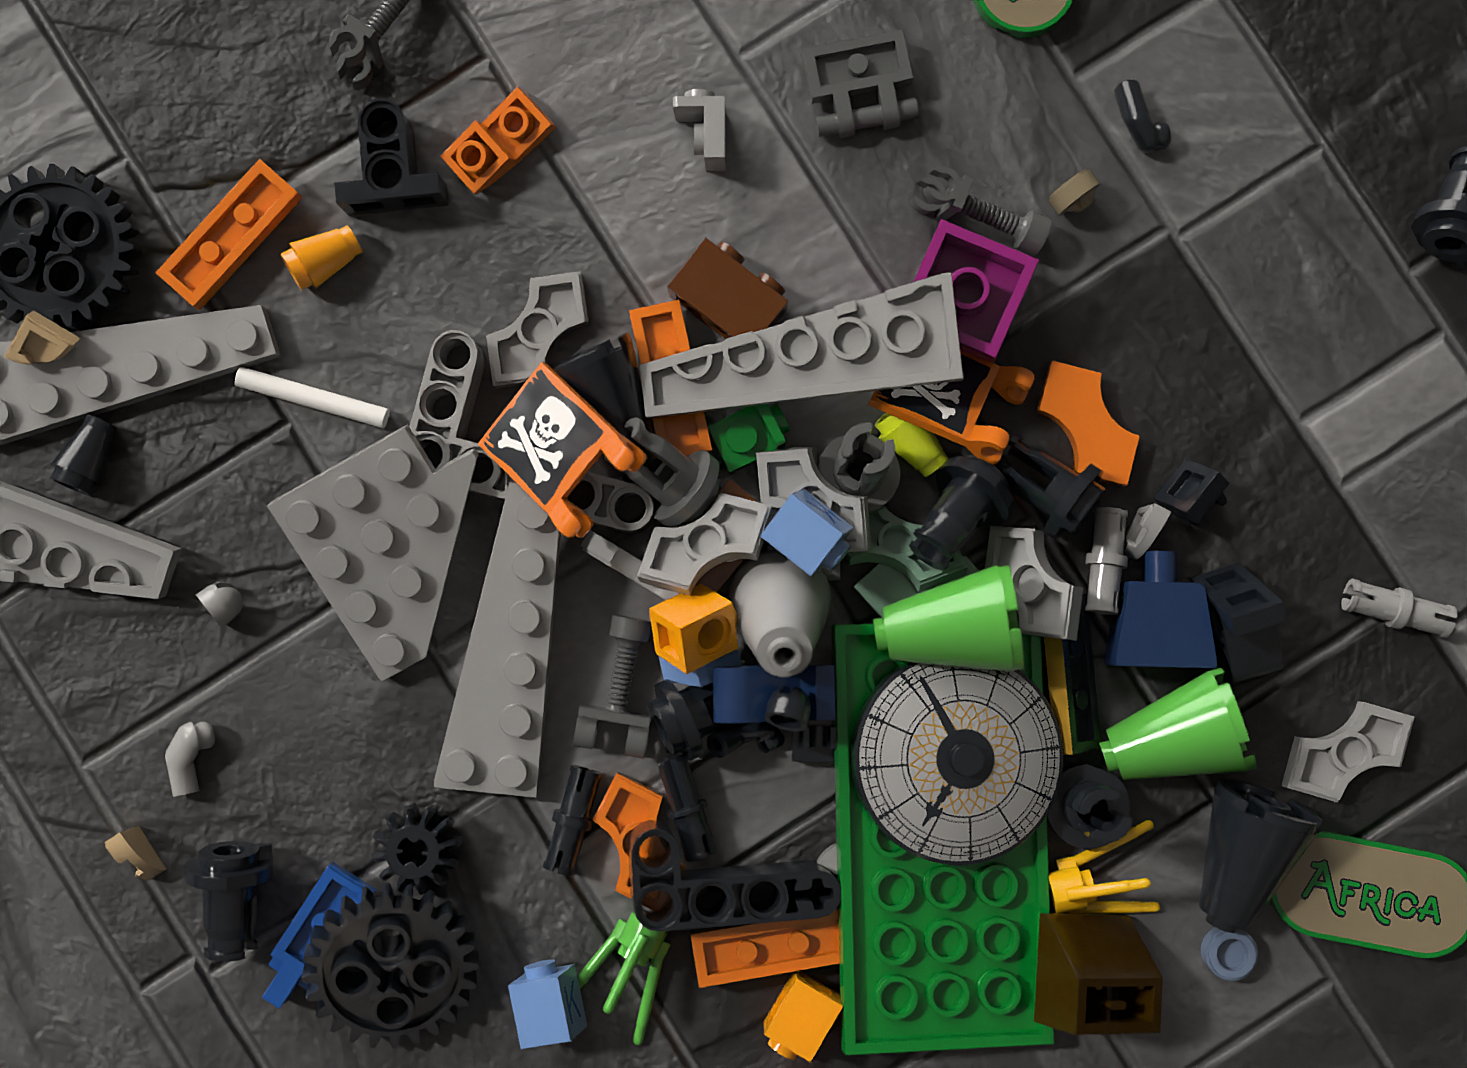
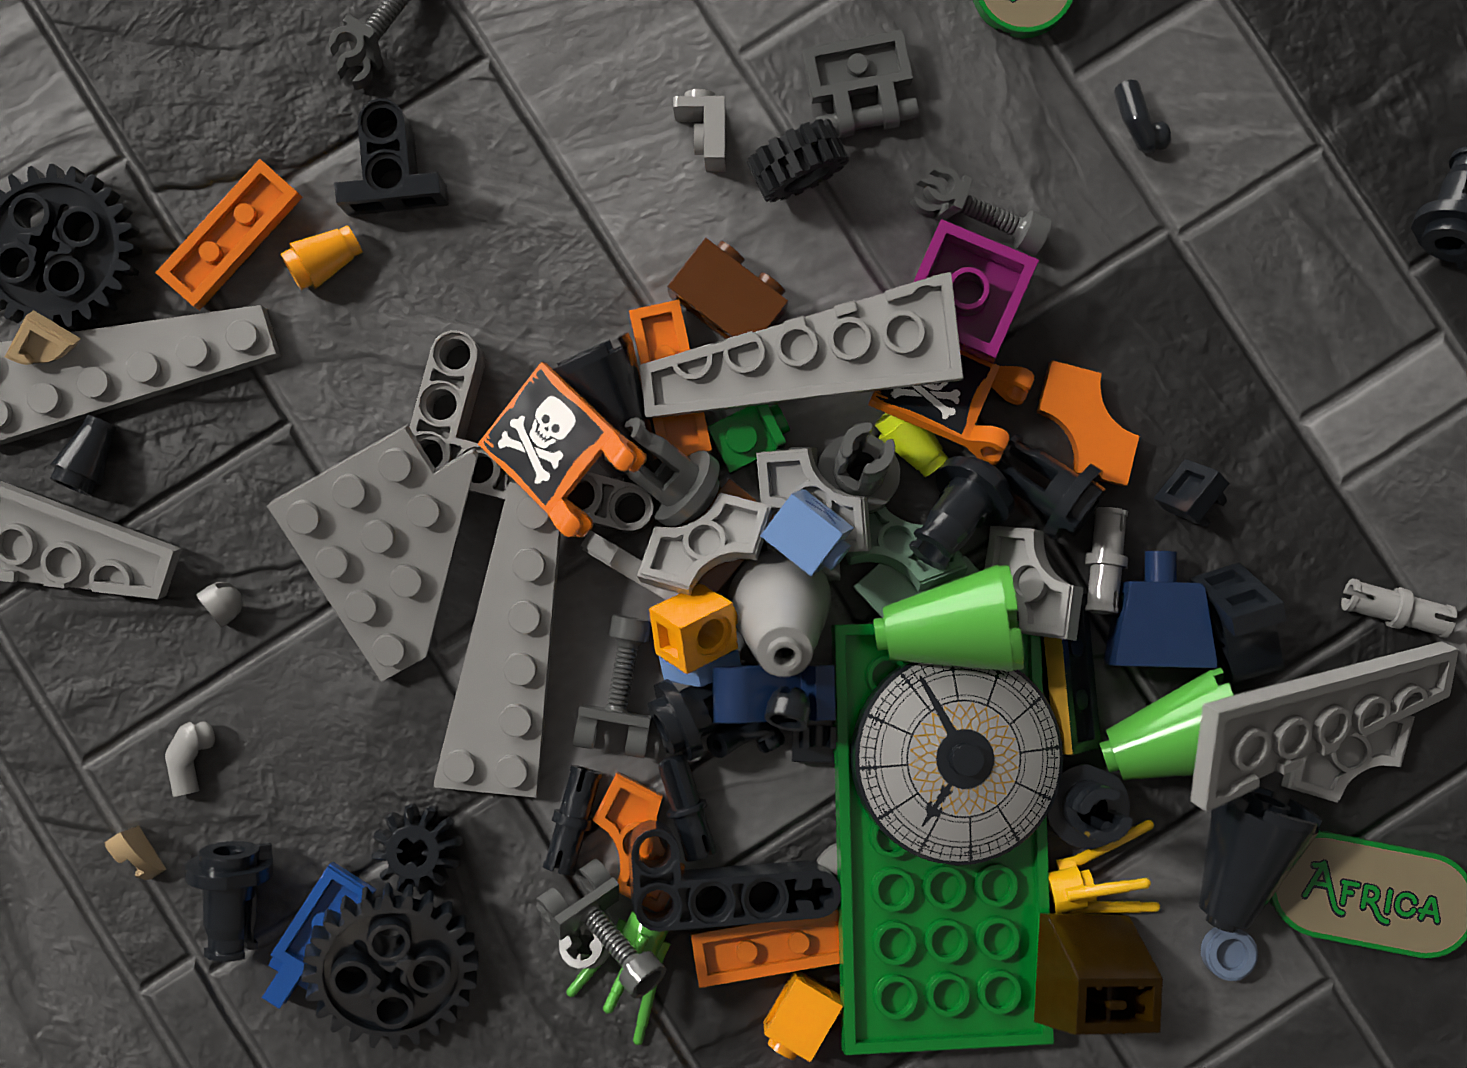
(312, 397): white bar -> none
(499, 142): orange slope -> none
(547, 1004): medium blue brick -> none
(552, 311): light grey tile -> none
(570, 944): none -> light grey bush
(640, 971): none -> dark grey bar
(798, 160): none -> black tyre
(1075, 193): dark tan tile -> none
(1144, 530): light grey tile -> none
(1284, 722): none -> light grey wing

